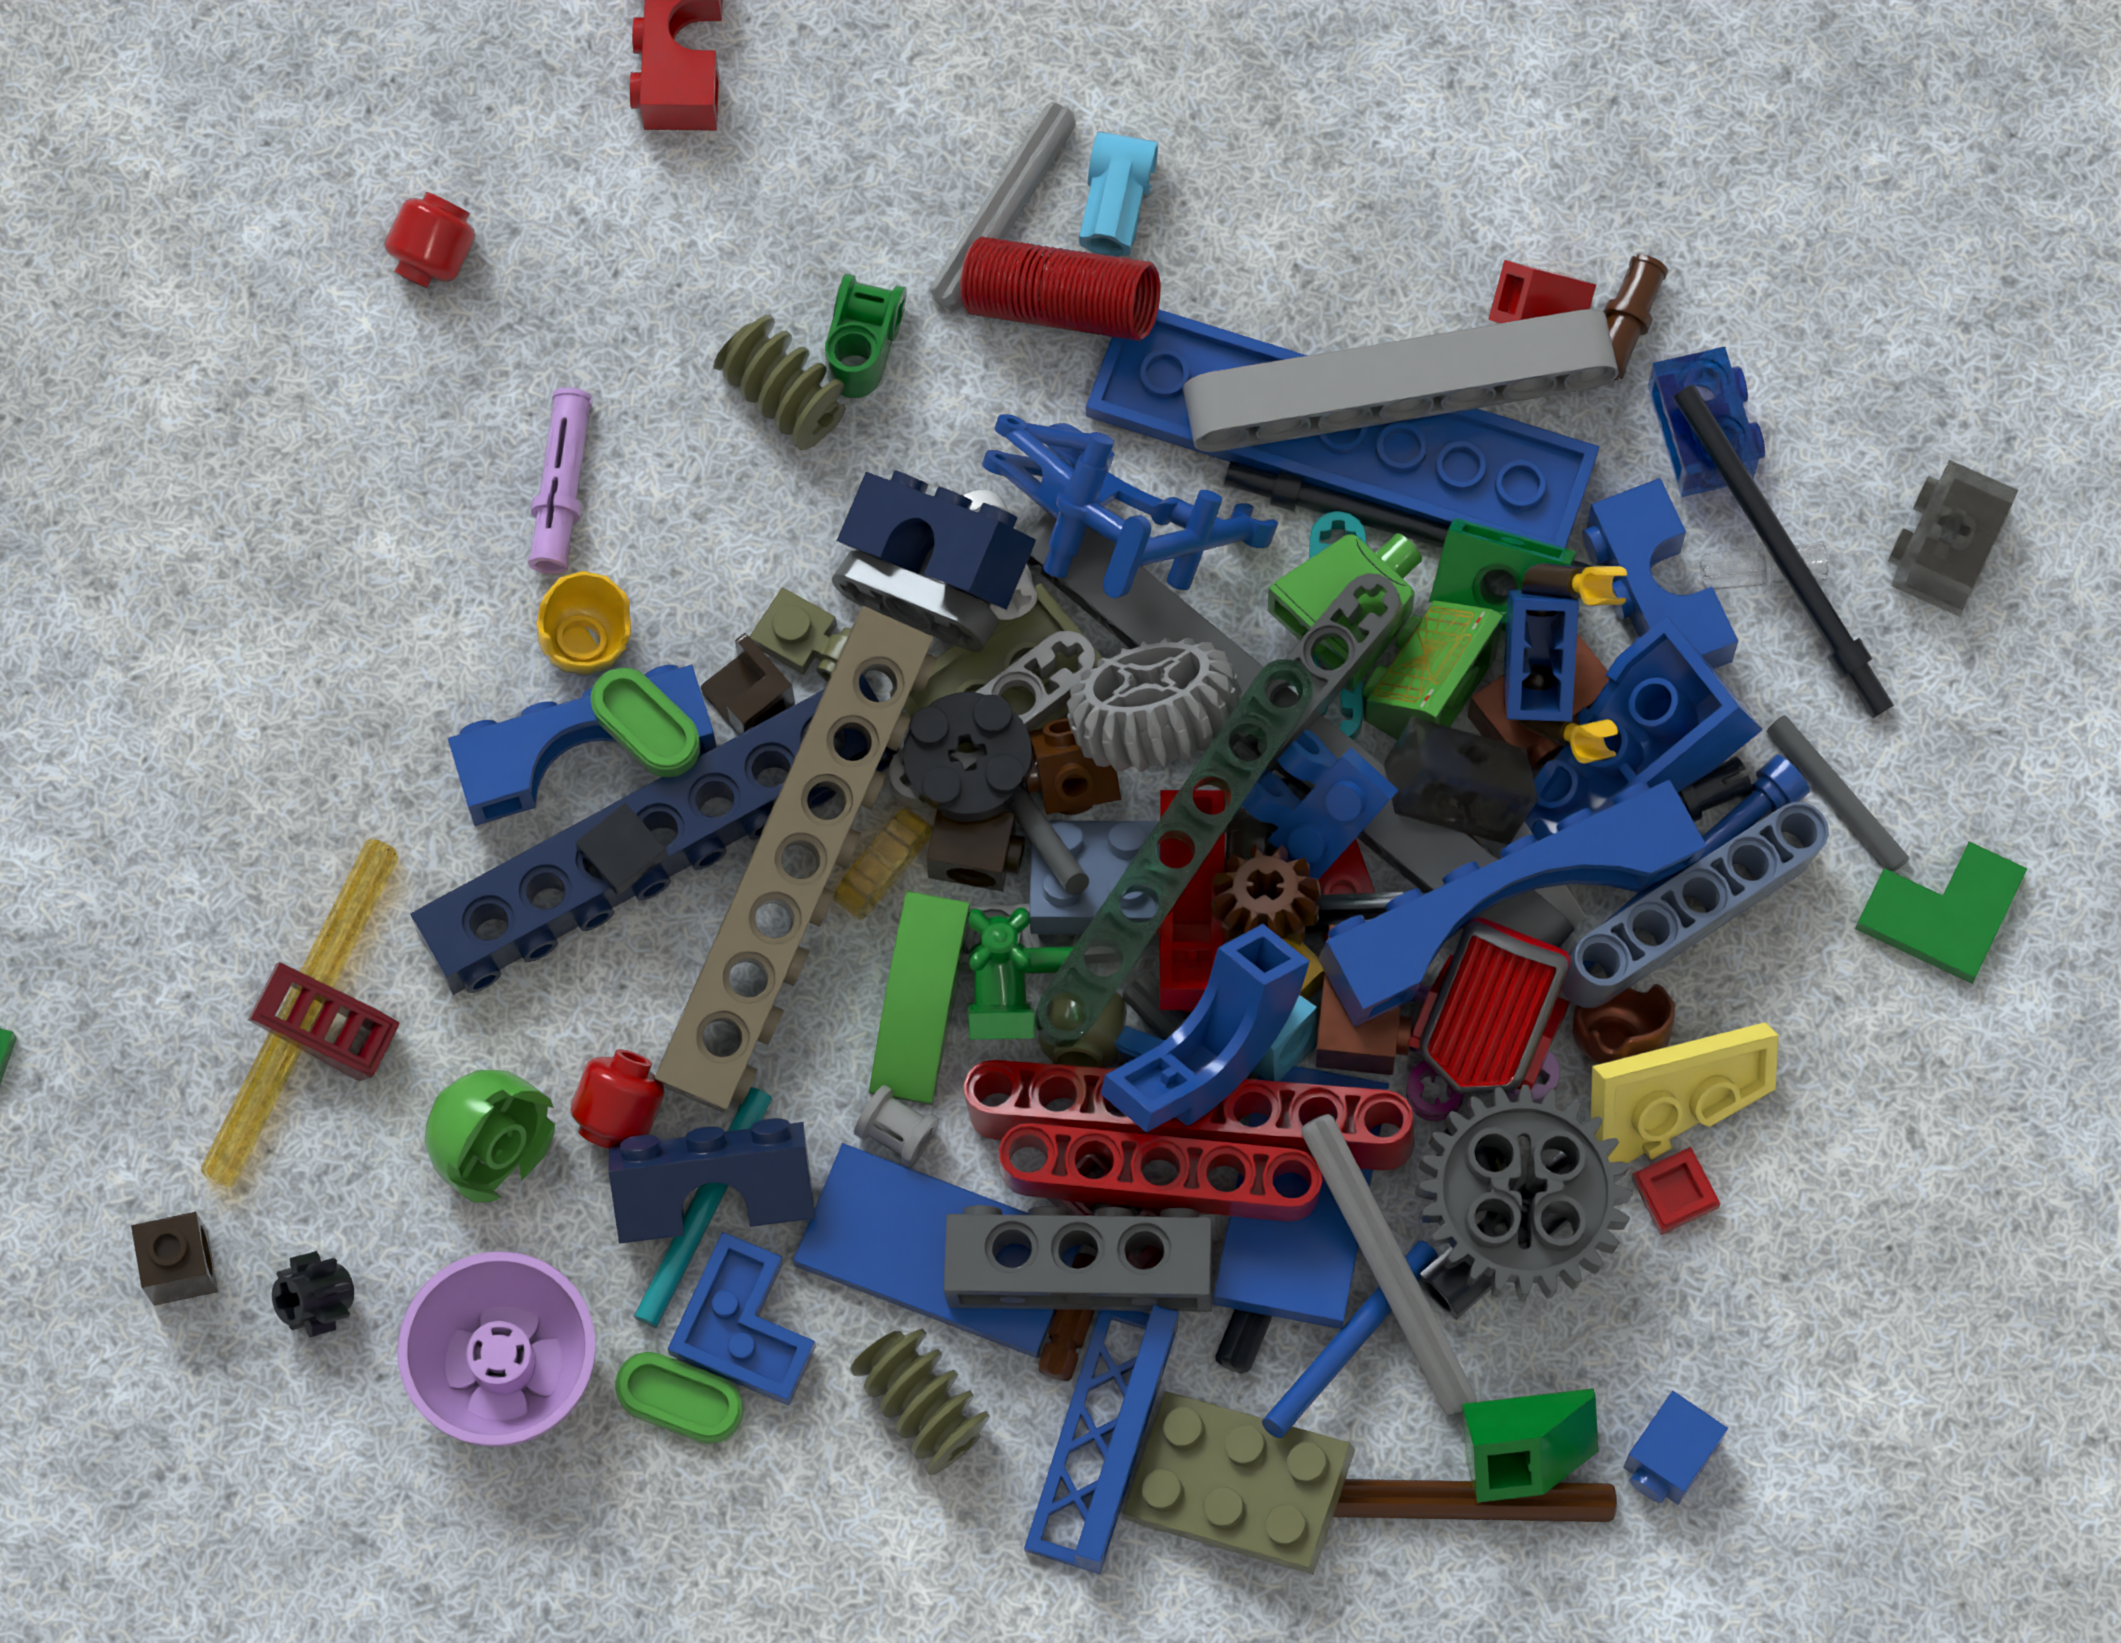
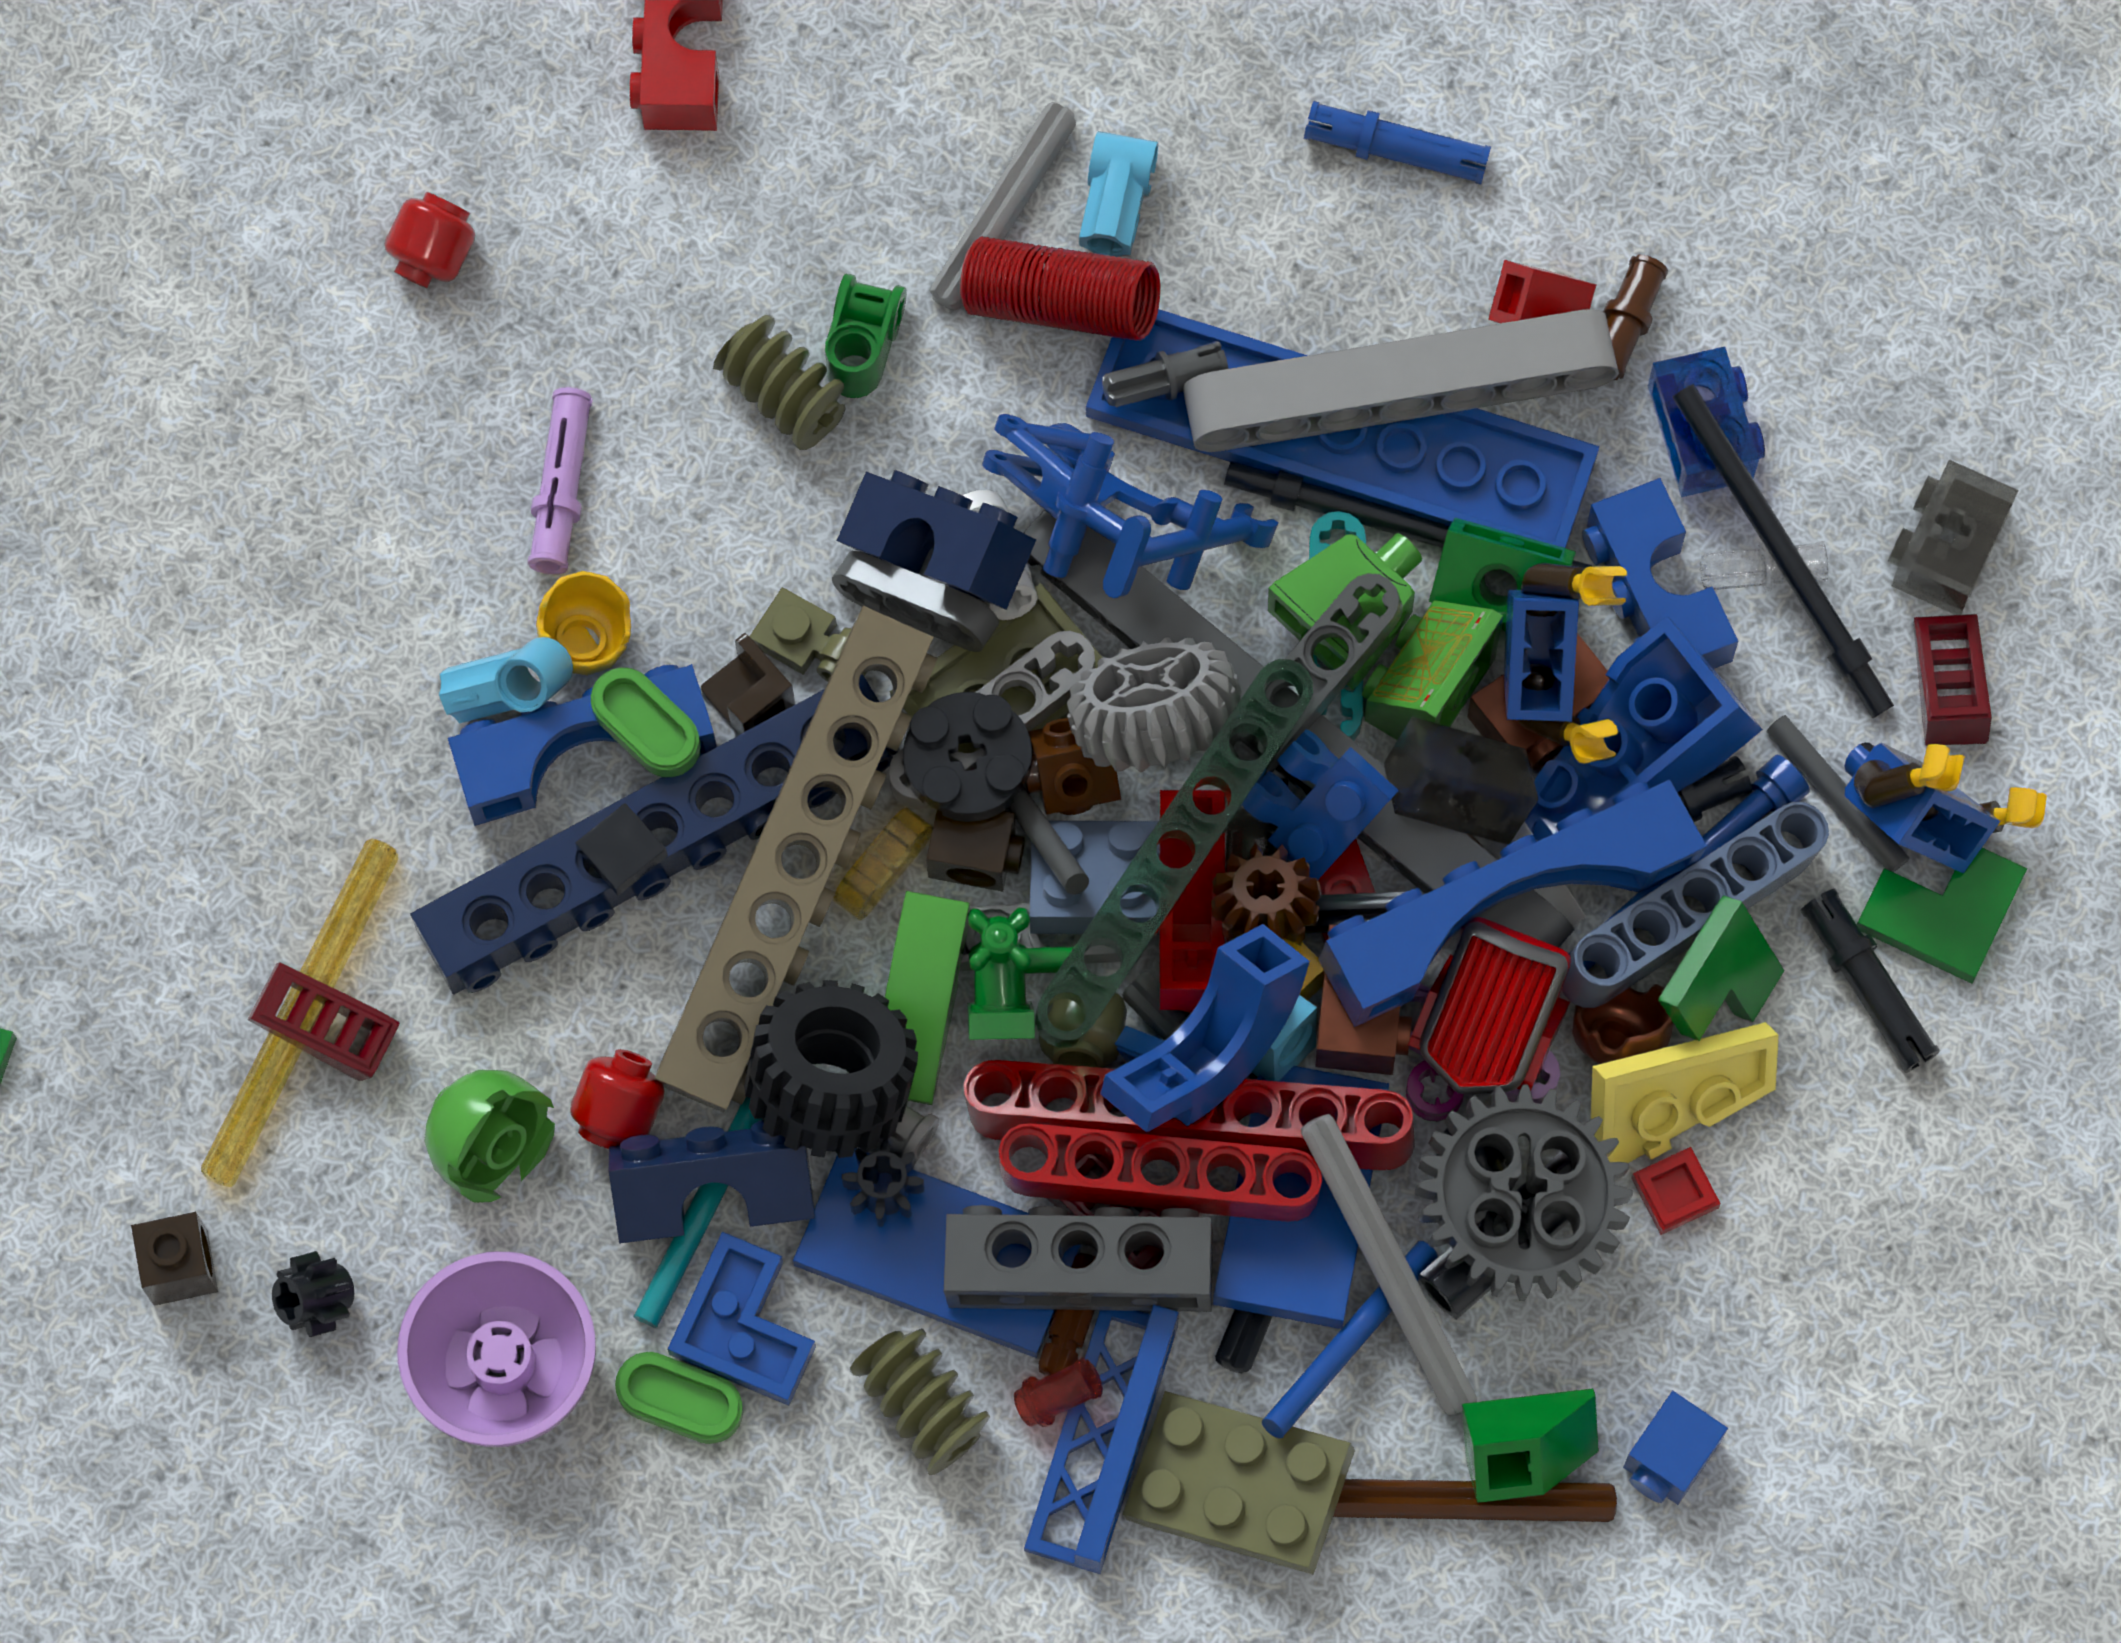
(504, 681): none -> medium azure piece
(826, 1107): none -> black tyre
(897, 1192): none -> black gear
(1044, 1398): none -> clear red pin
(1163, 375): none -> dark grey axle
(1396, 142): none -> blue pin
(1723, 963): none -> green tile
(1869, 979): none -> black pin
(1925, 809): none -> torso
(1954, 717): none -> dark red slope

